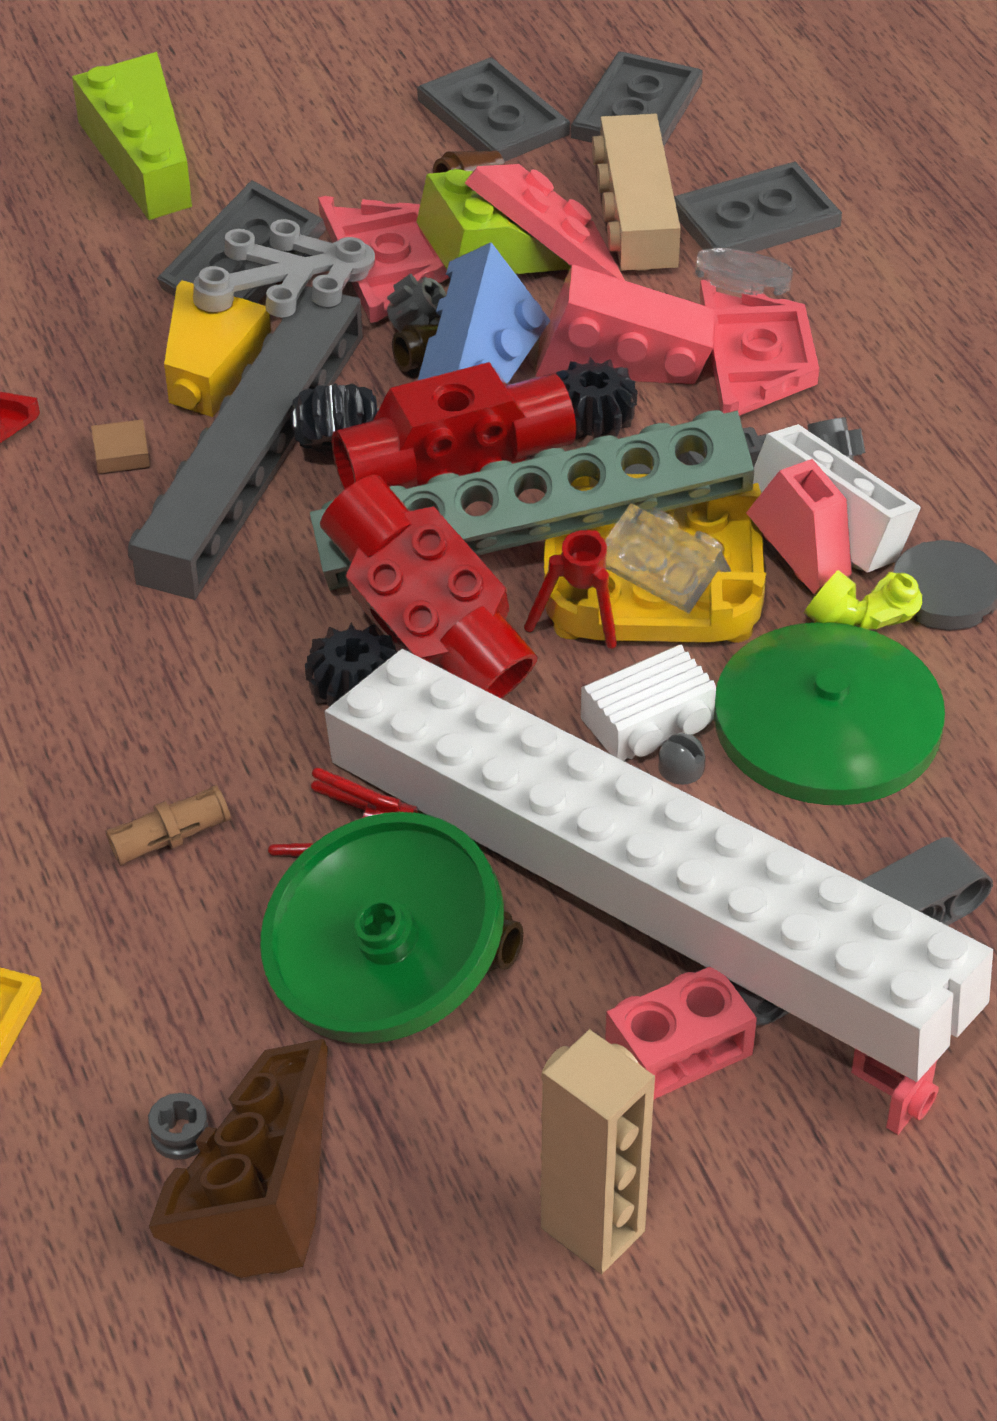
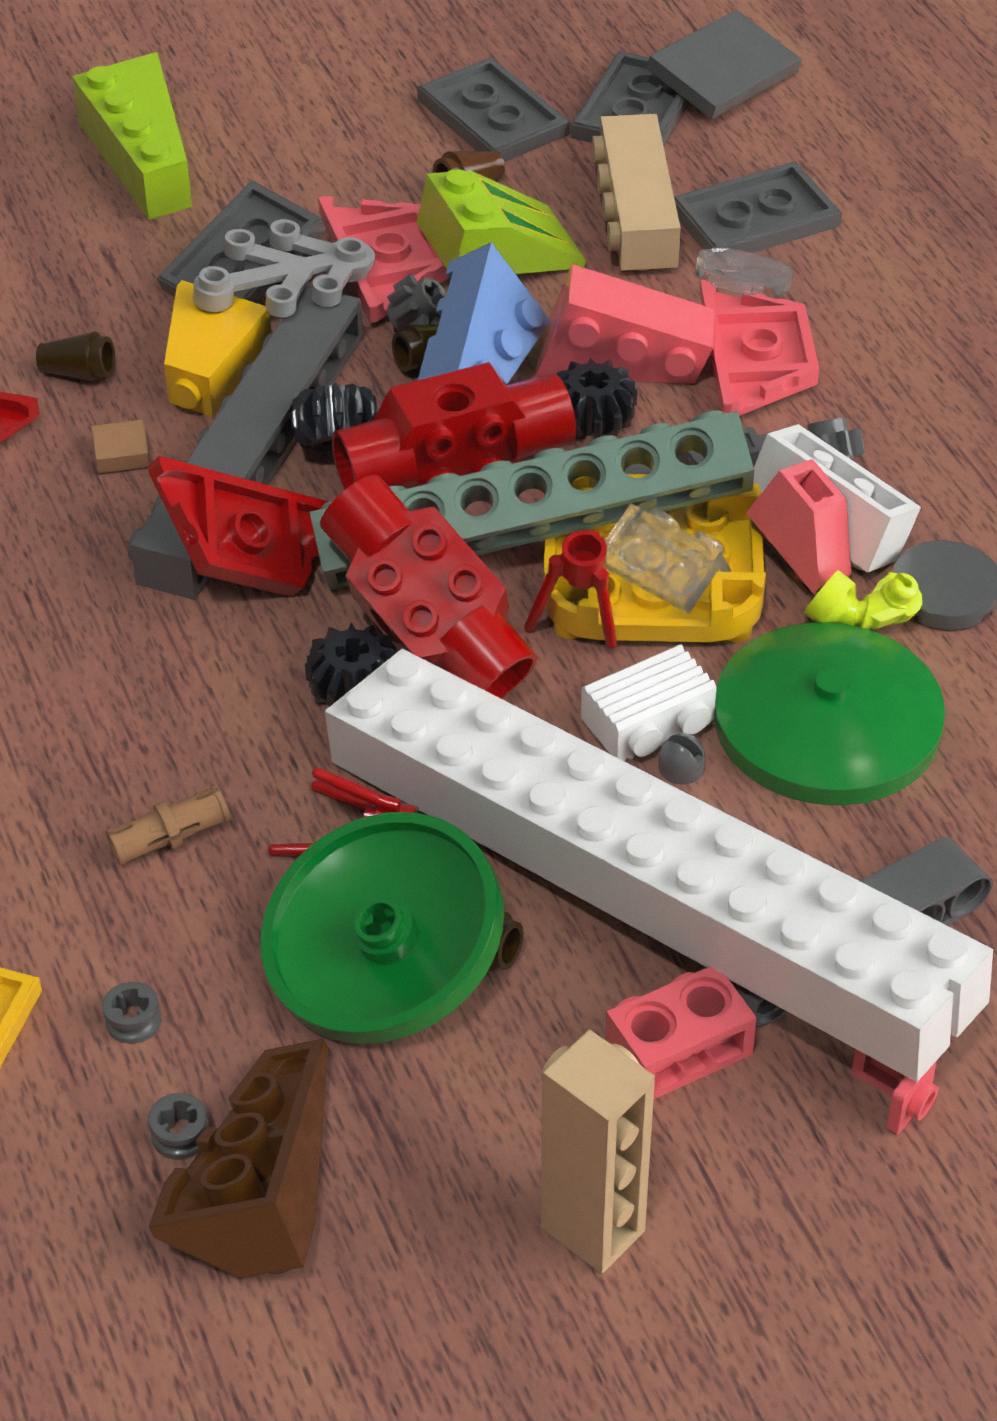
(78, 357): none -> dark brown cone
(136, 1028): none -> dark grey bush
(239, 526): none -> red wing
(545, 215): coral wing -> none
(723, 64): none -> dark grey tile

